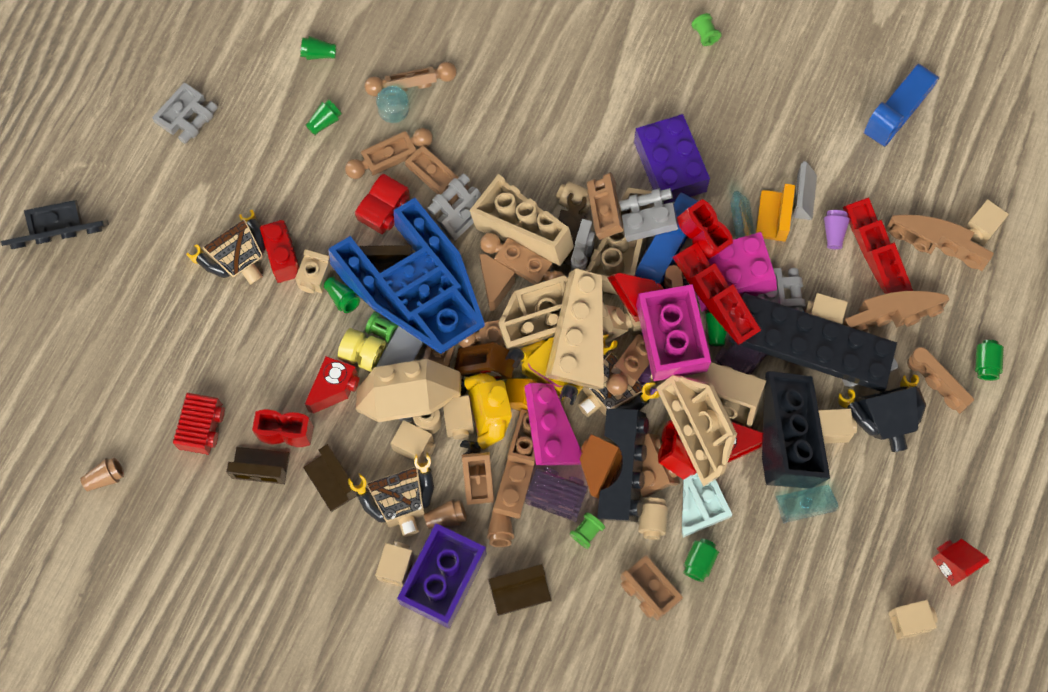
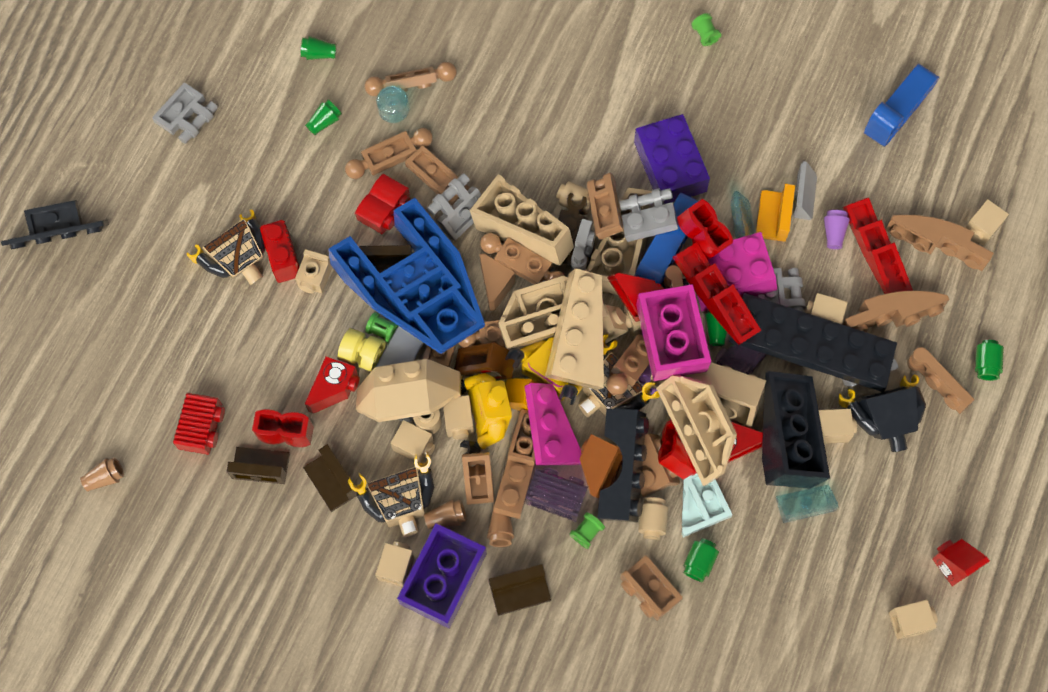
(342, 295): green cone -> none

